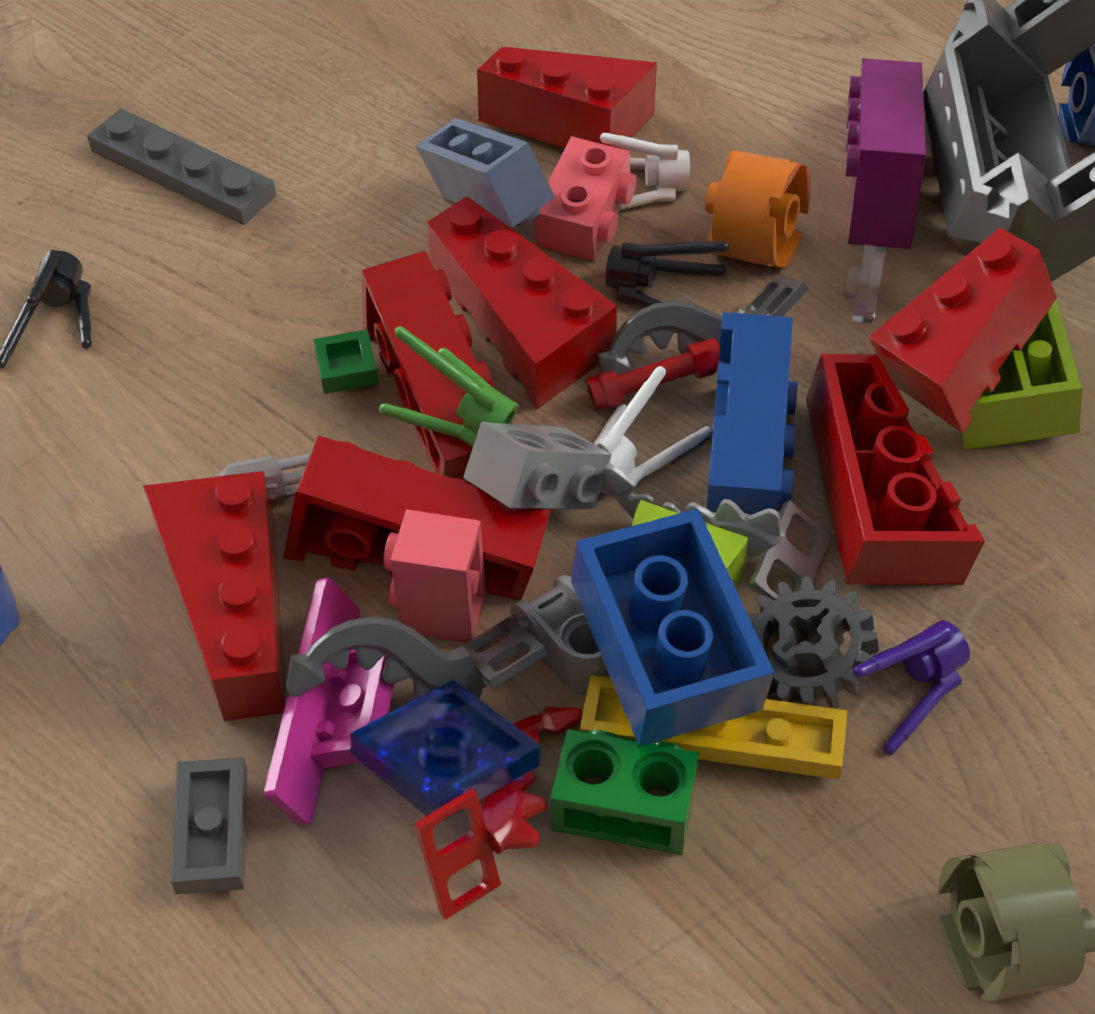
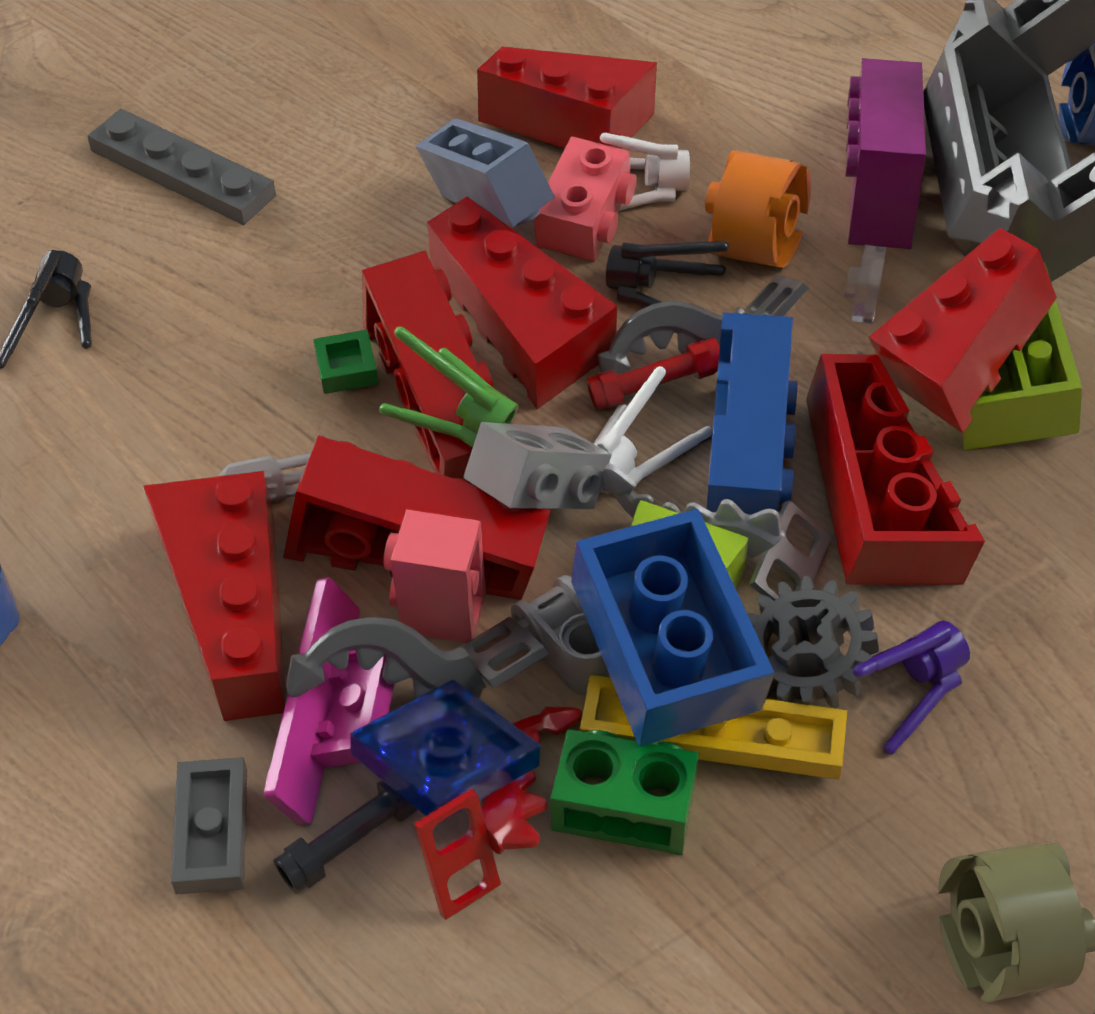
(304, 862): none -> black bar

